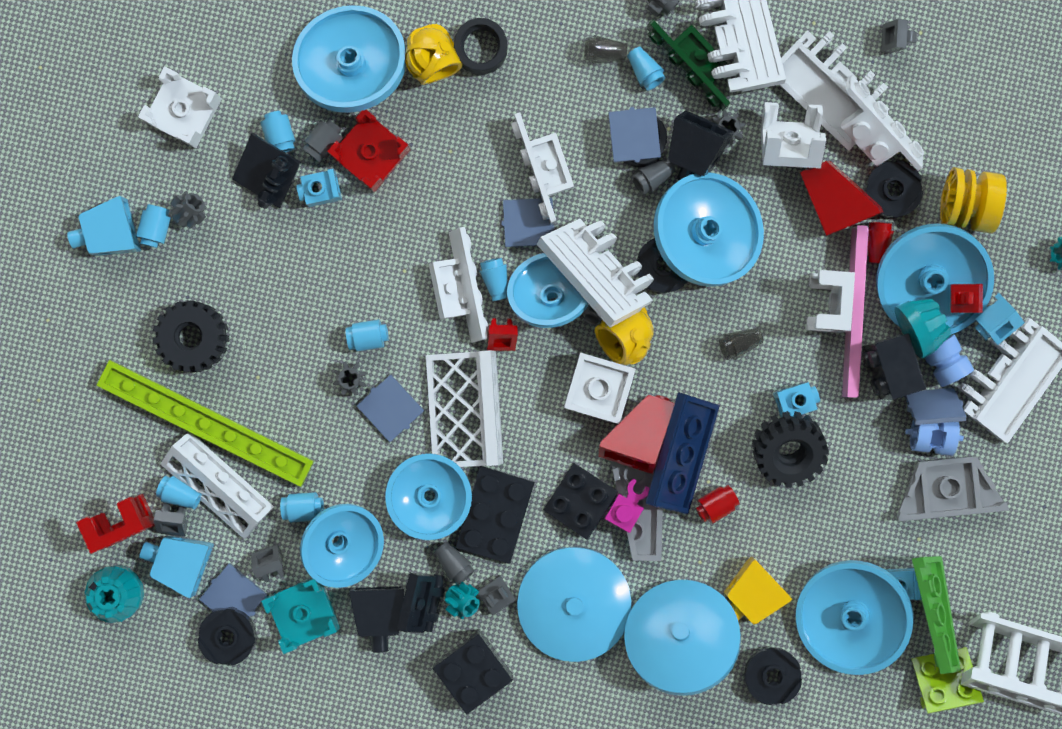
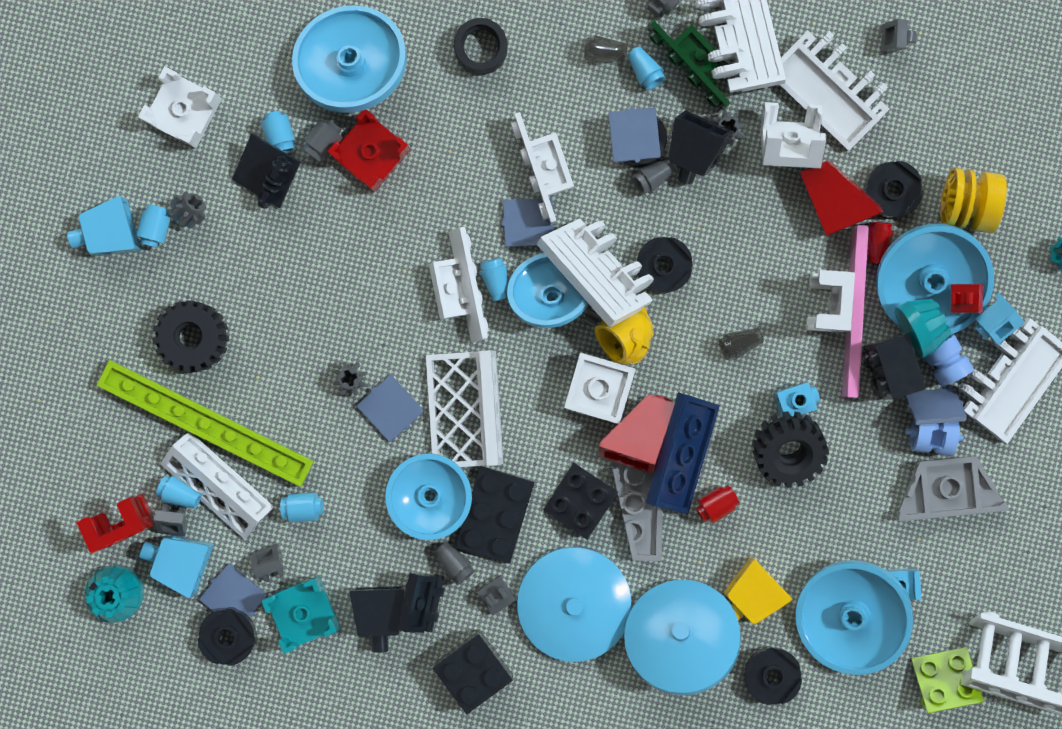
(330, 188): medium azure brick -> none
(352, 555): medium azure dish -> none
(366, 335): medium azure brick -> none
(431, 54): yellow helmet -> none
(462, 600): teal gear -> none
(502, 336): red tile -> none
(625, 510): dark pink plate -> none
(708, 229): medium azure dish -> none
(876, 131): white bracket -> none
(937, 608): bright green wing -> none

